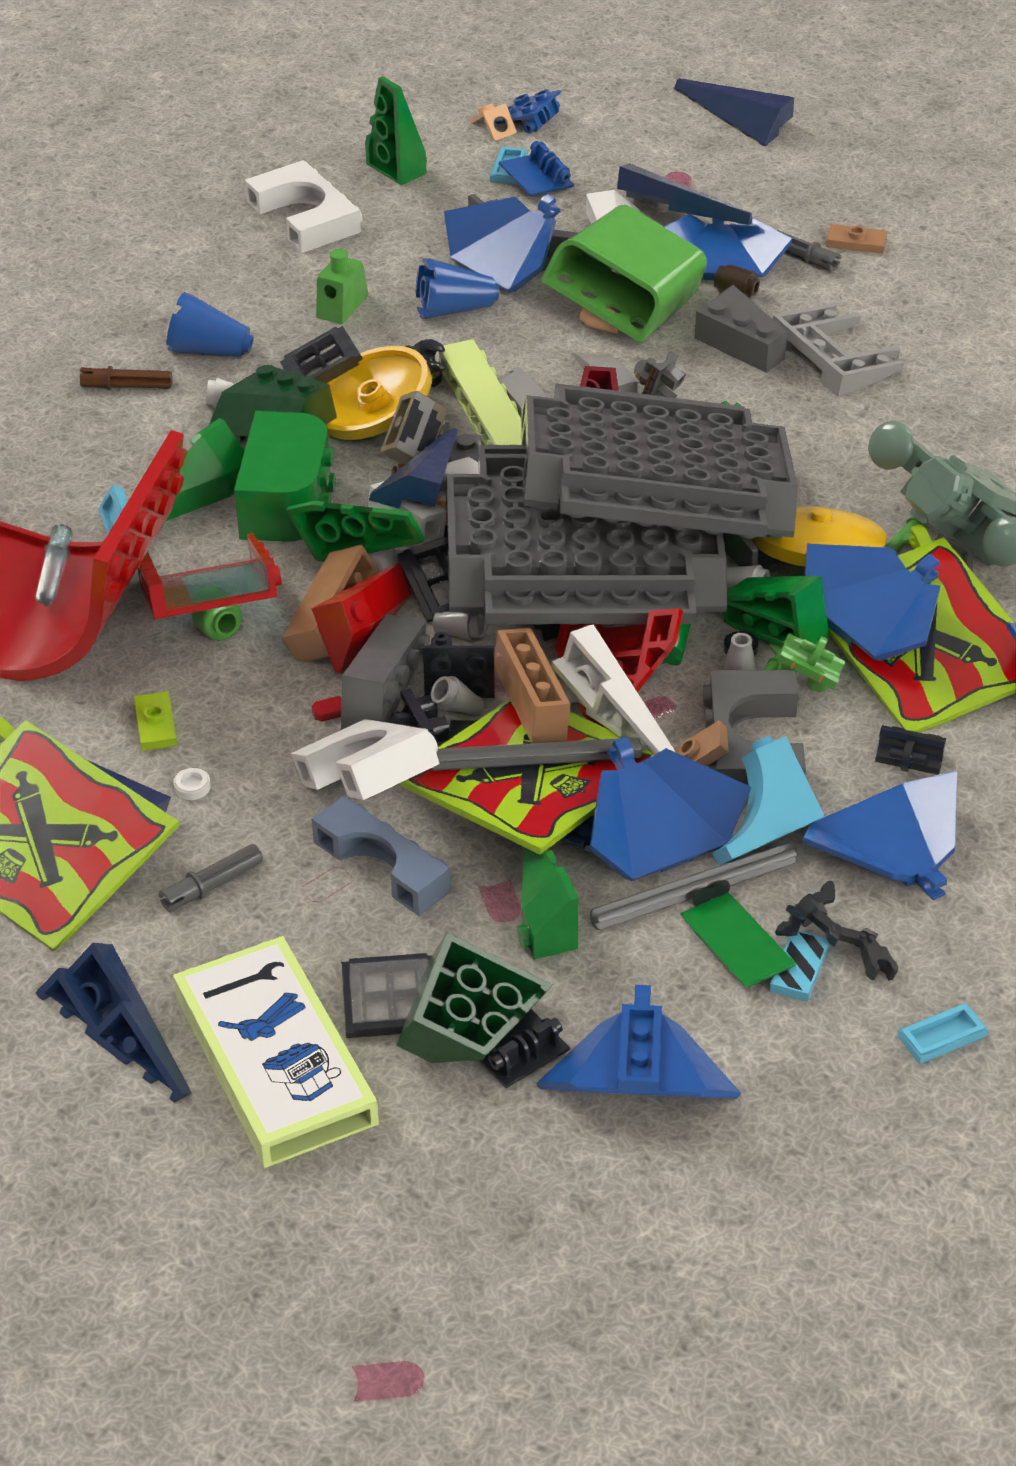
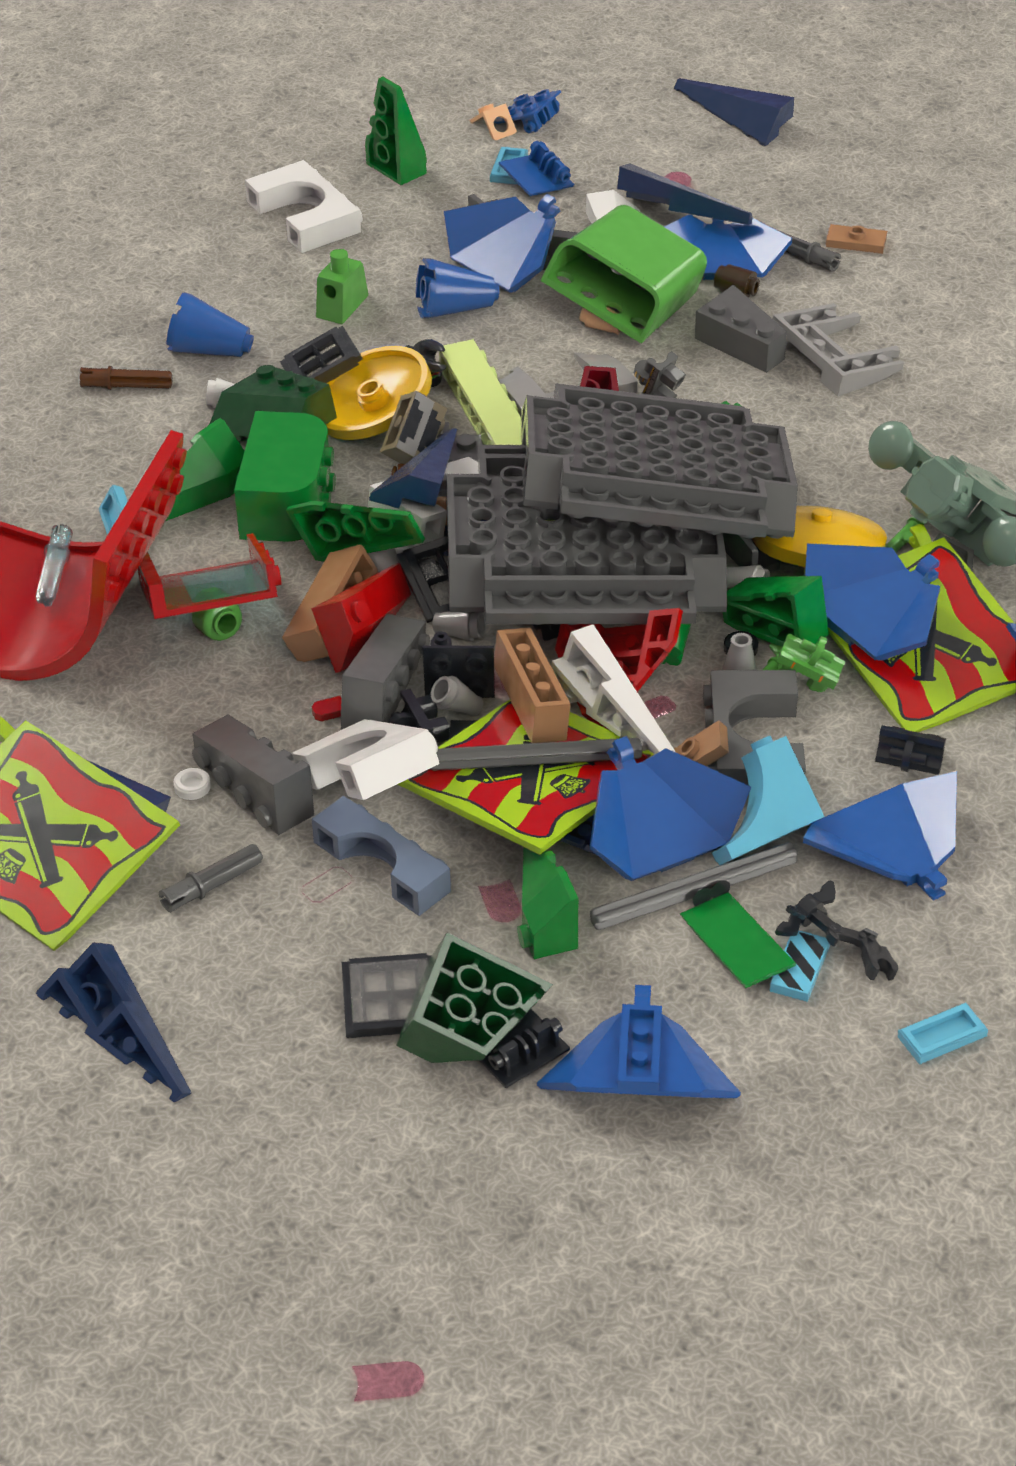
(155, 720): lime plate -> none
(256, 773): none -> dark grey wedge
(275, 1051): brick -> none

